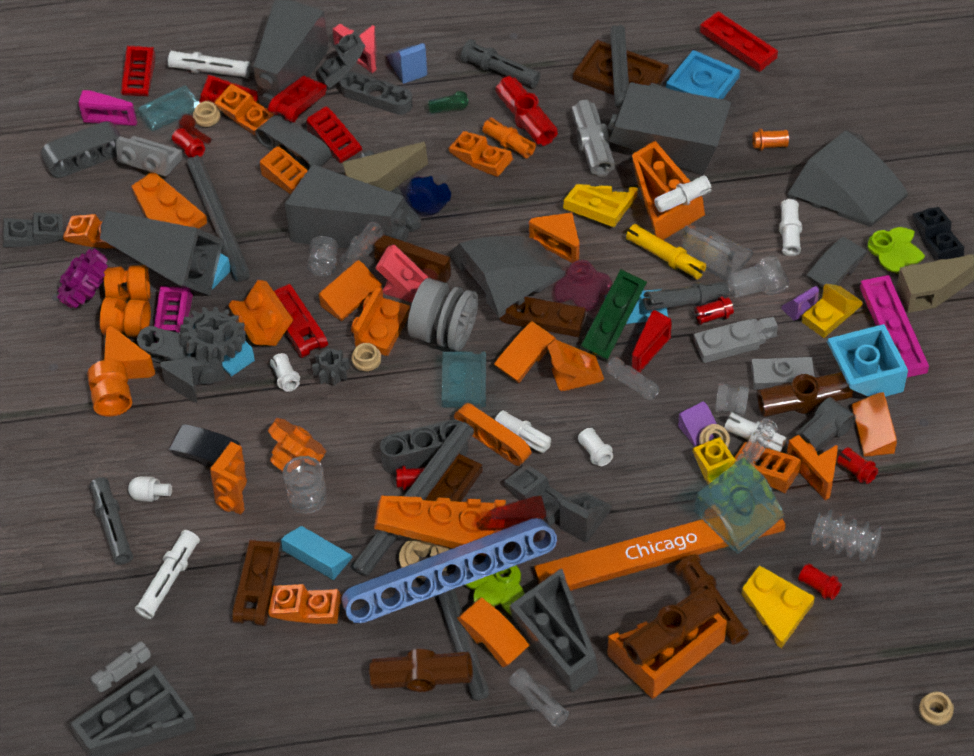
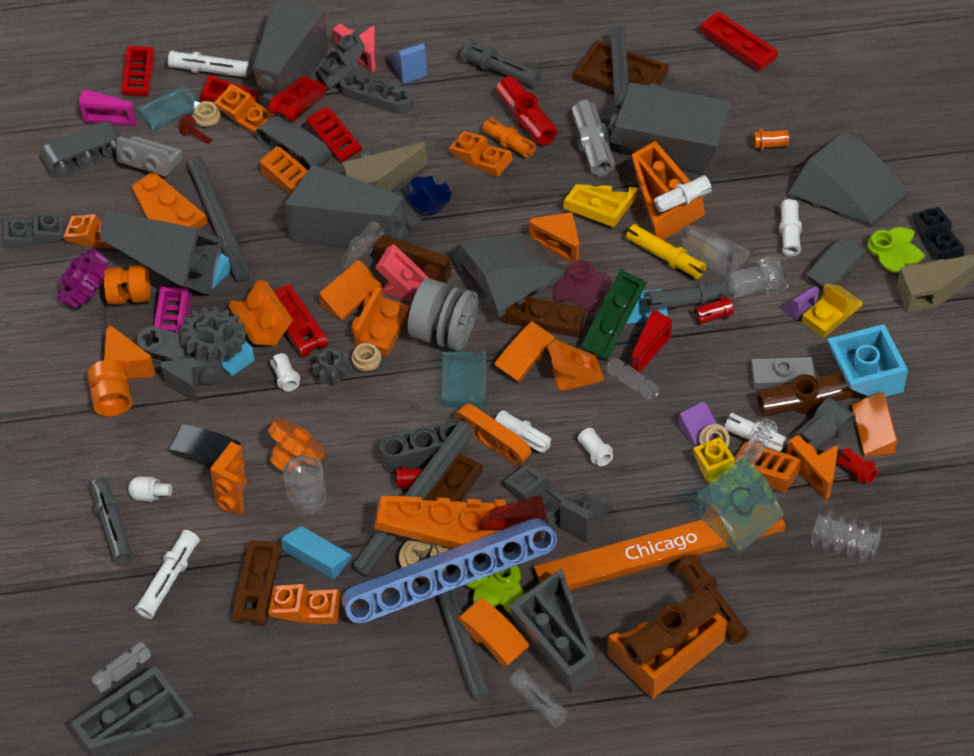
(124, 316): orange wheel -> none
(191, 145): red pin -> none
(322, 257): clear wheel -> none
(421, 670): reddish brown piece -> none
(455, 102): clear green arm -> none
(703, 76): dark azure plate -> none
(732, 399): clear wheel -> none
(734, 338): light grey hinge -> none
(776, 603): yellow wing -> none
(820, 581): red pin -> none
(888, 310): dark pink plate -> none
(940, 701): tan plate -> none

